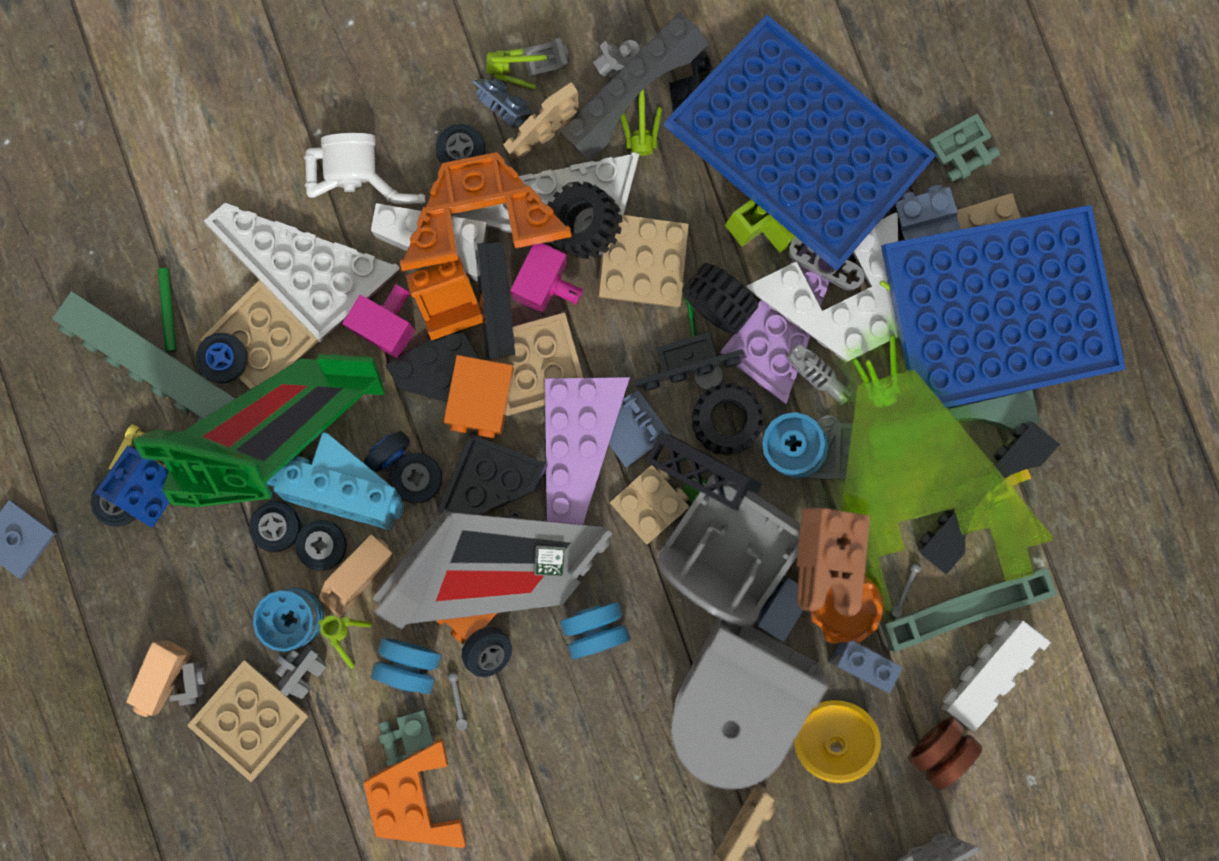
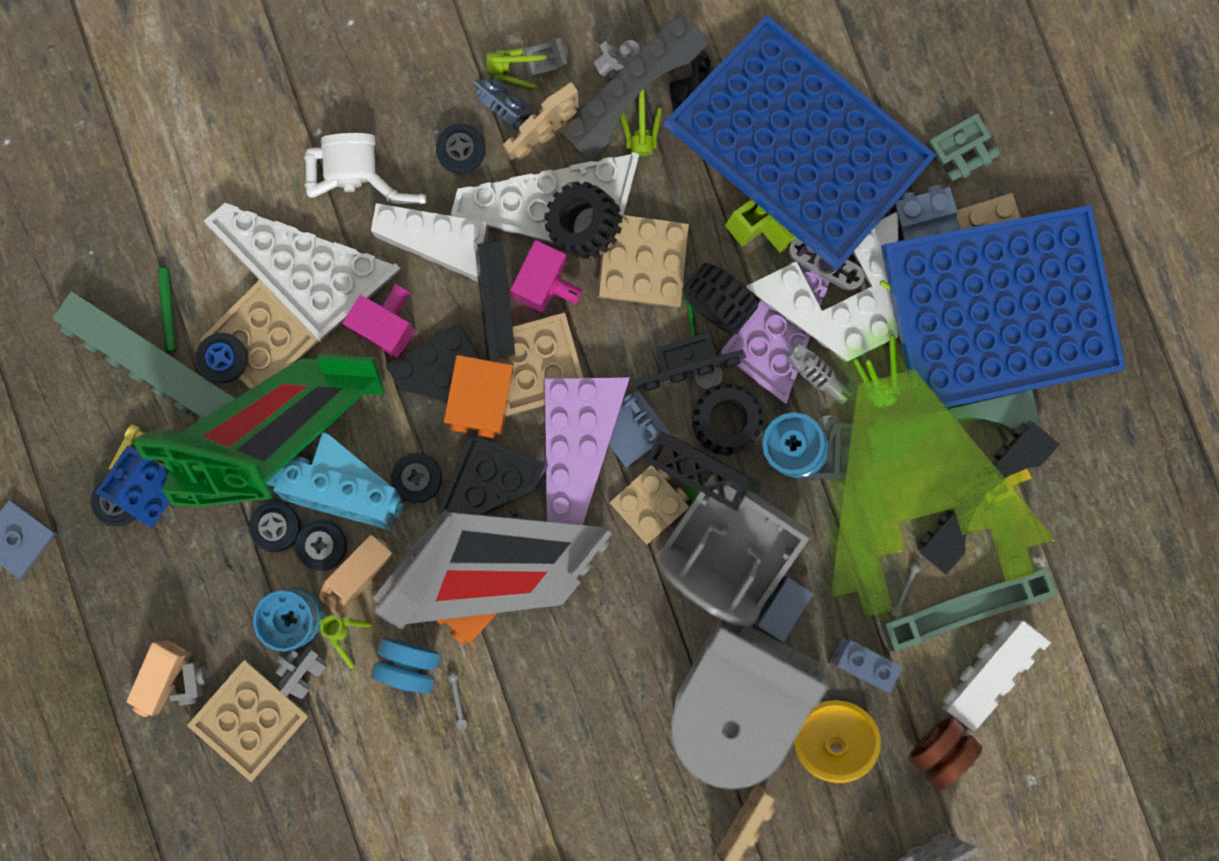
(387, 451): black wheel -> none
(400, 803): orange wing -> none
(413, 730): sand green plate -> none
(445, 298): orange panel -> none
(475, 185): orange wing -> none
(486, 652): black wheel -> none
(549, 561): tile -> none
(595, 631): dark azure wheel -> none
(833, 556): nougat brick -> none
(847, 628): orange plate -> none

